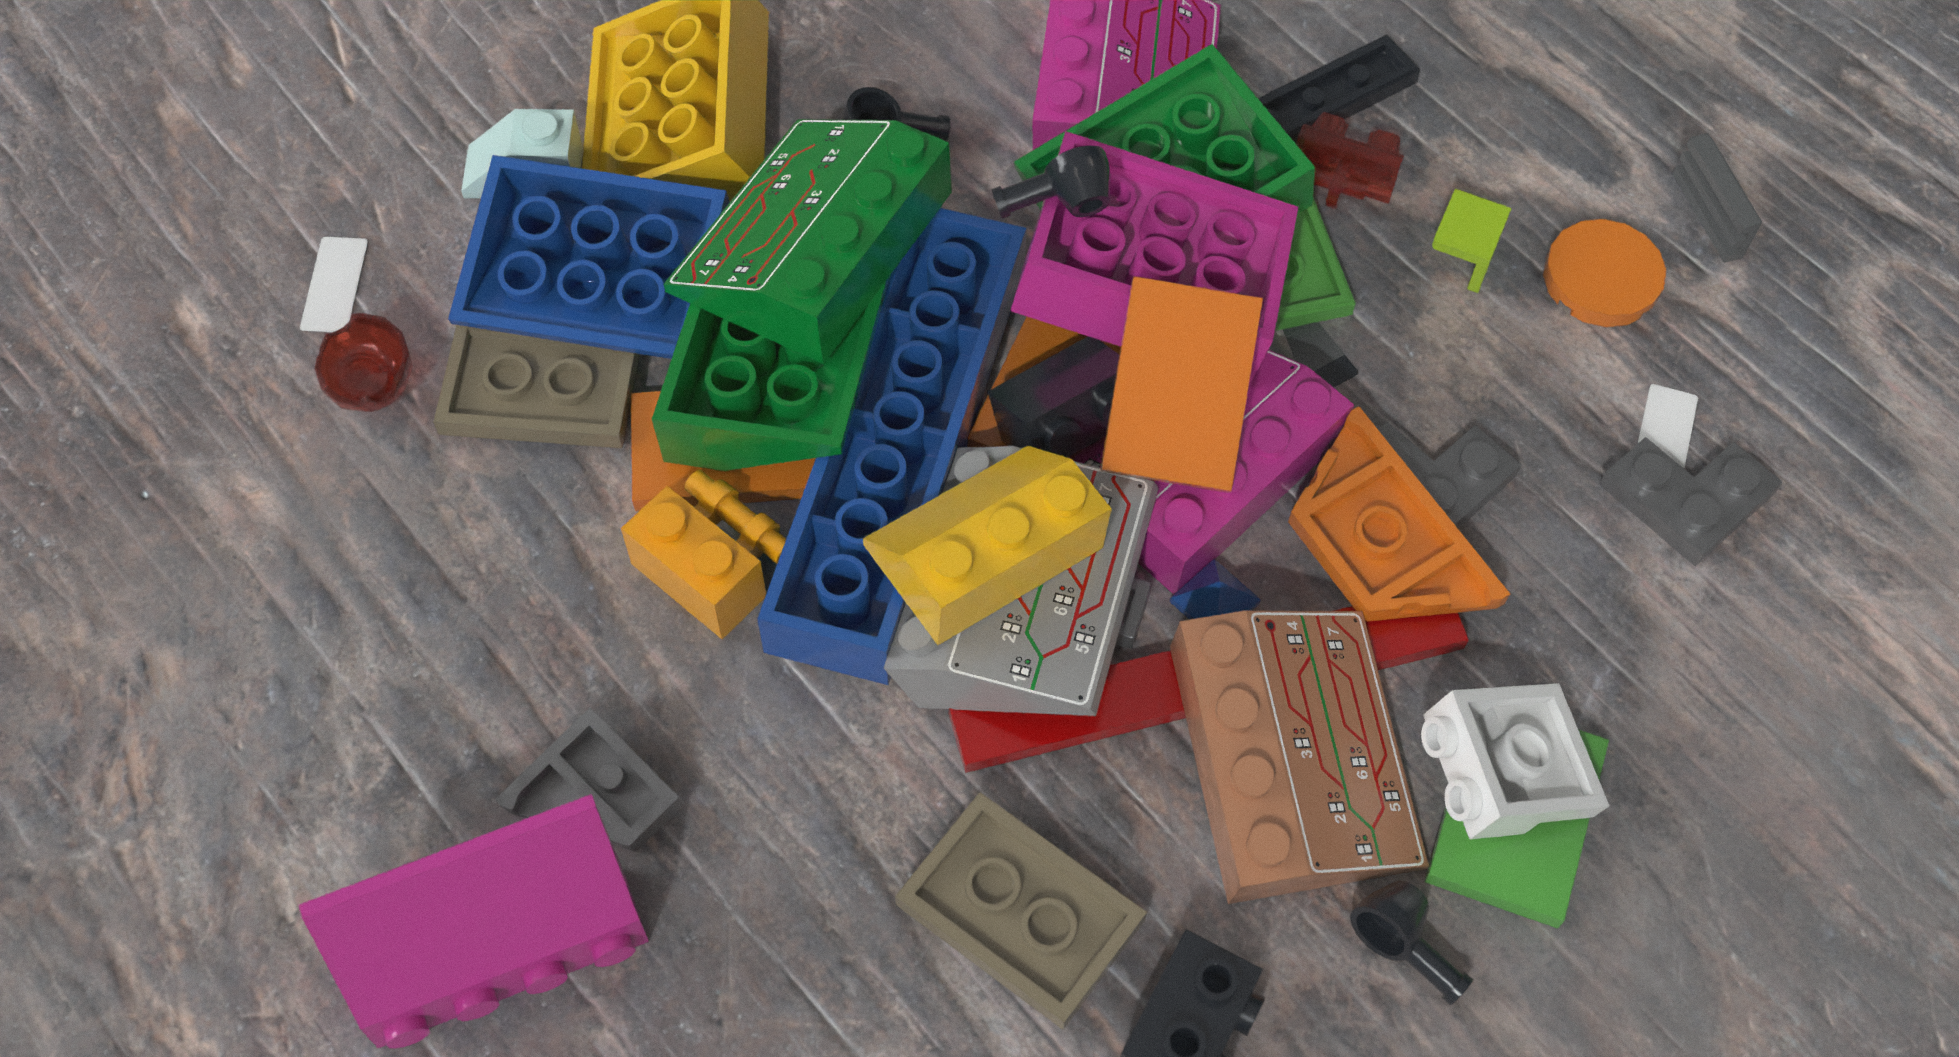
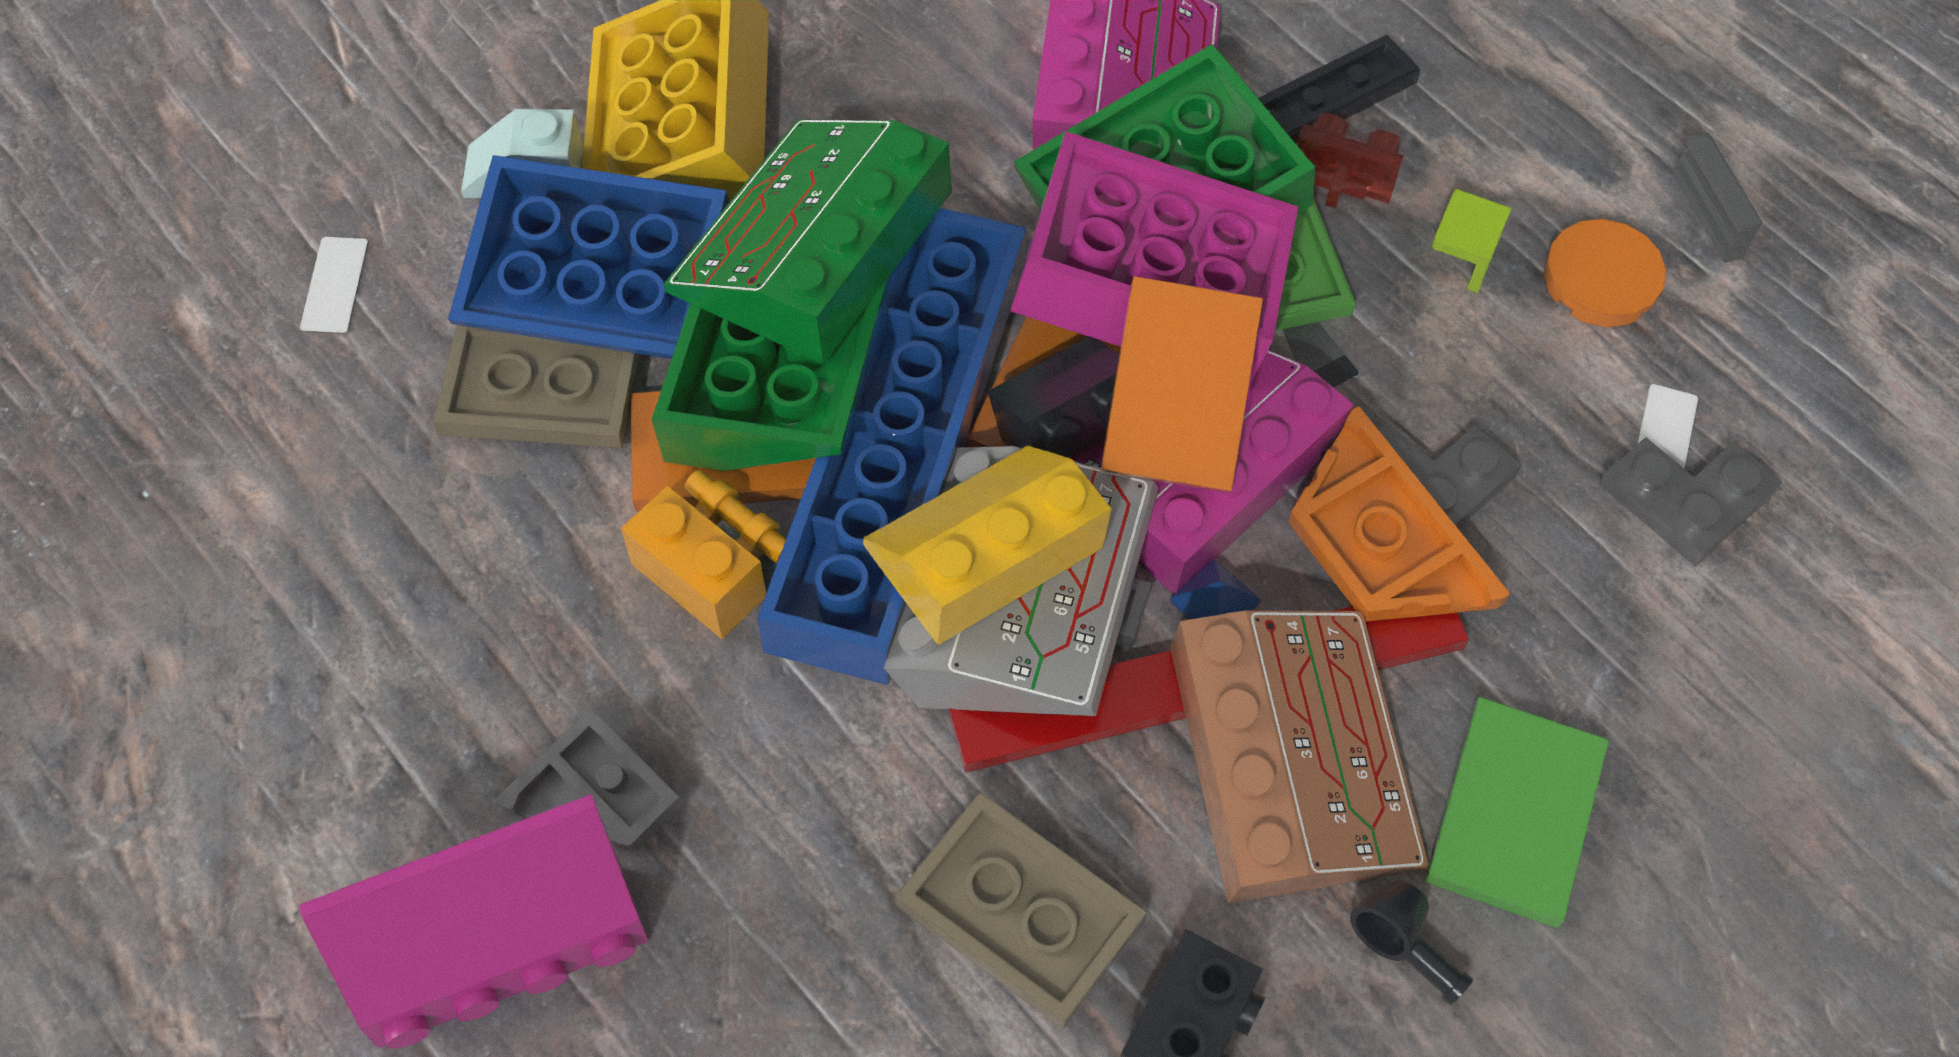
(364, 364): clear red hair -> none
(876, 104): black bar -> none
(1075, 177): black bar -> none
(1511, 759): white plate -> none

